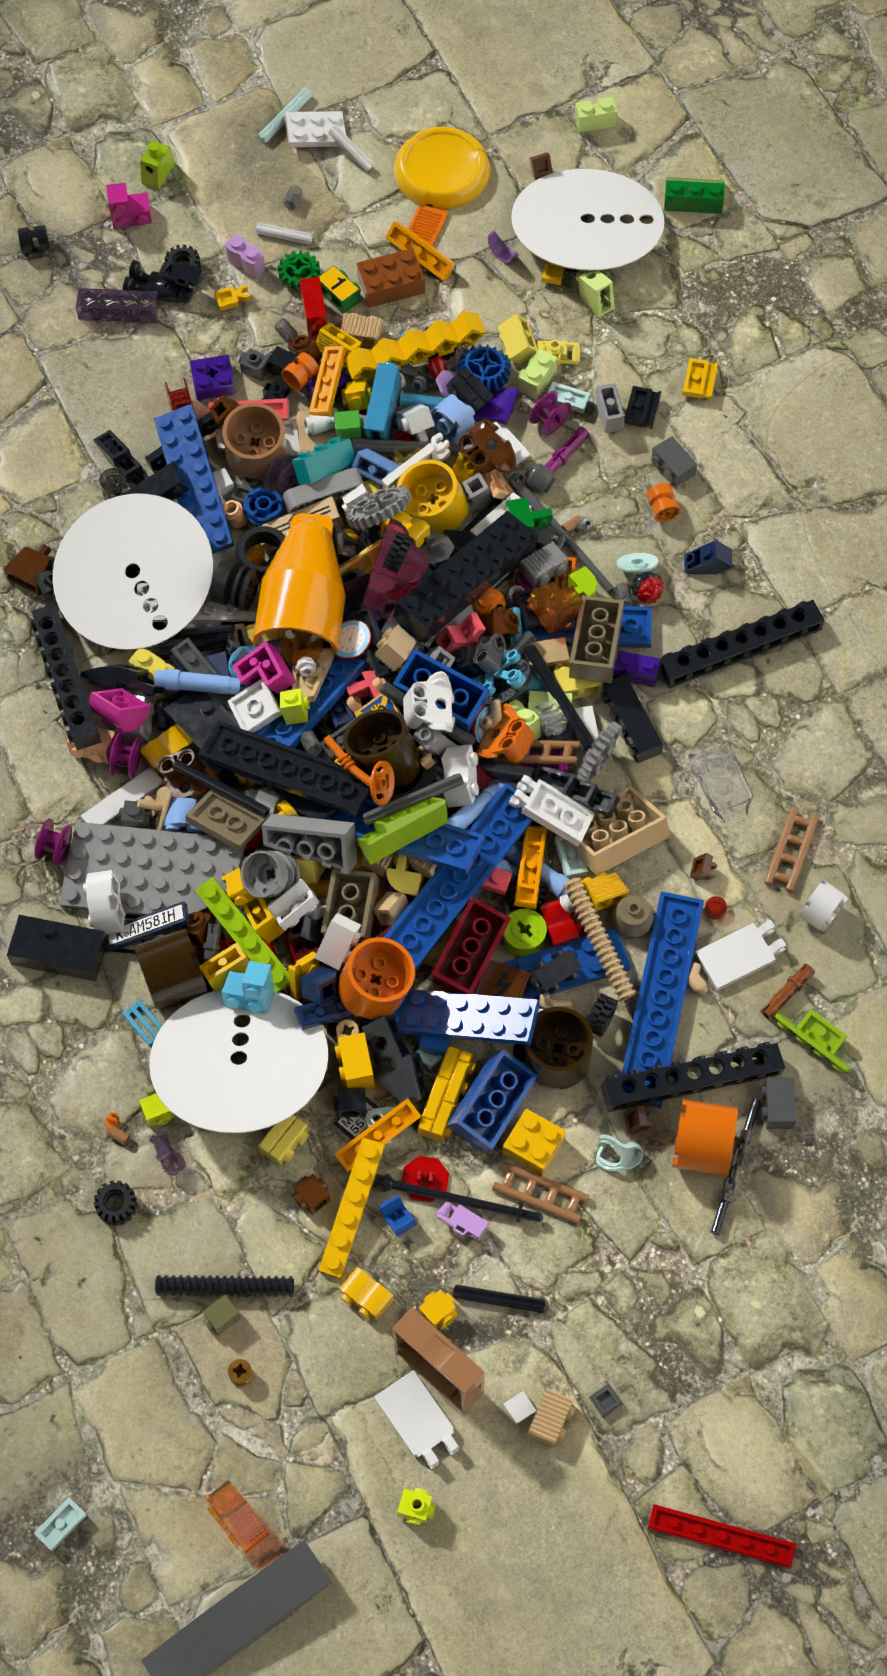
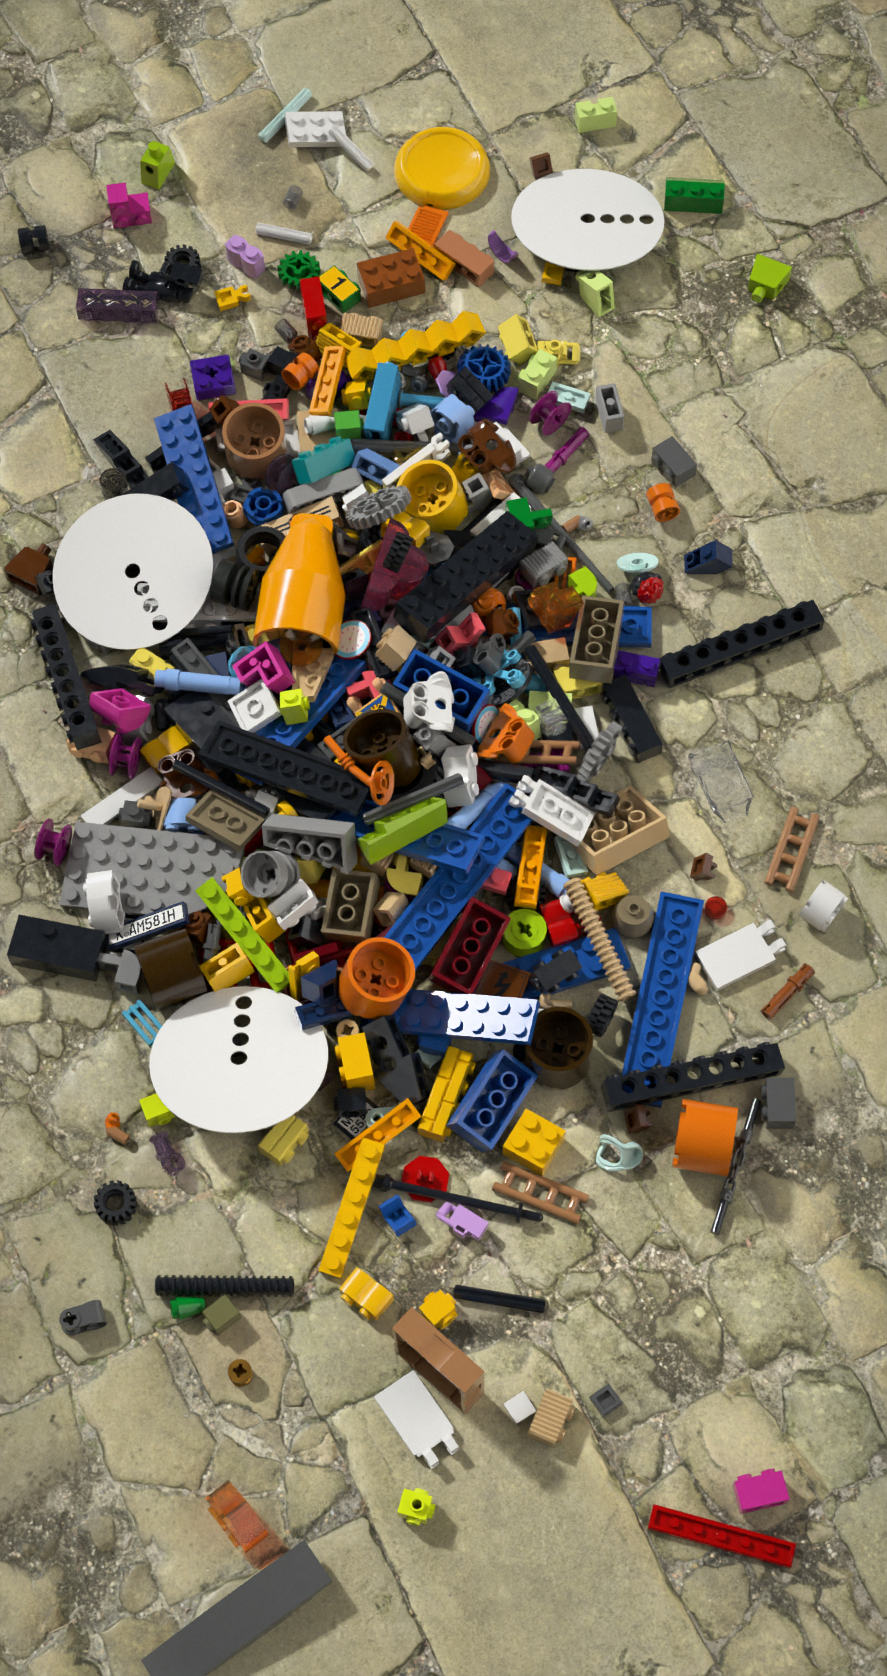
(60, 1524): light aqua plate -> none
(85, 1318): none -> dark grey piece
(128, 969): none -> light grey brick
(186, 1307): none -> green cone
(250, 990): medium azure brick -> none
(305, 666): white plate -> none
(307, 746): light grey piece -> none
(311, 1194): reddish brown brick -> none
(338, 941): white brick -> none
(468, 258): none -> nougat brick
(494, 717): tan arm -> none
(642, 407): black plate -> none
(700, 379): yellow plate -> none
(760, 1491): none -> dark pink brick
(768, 278): none -> lime torso
(820, 1034): lime bracket -> none

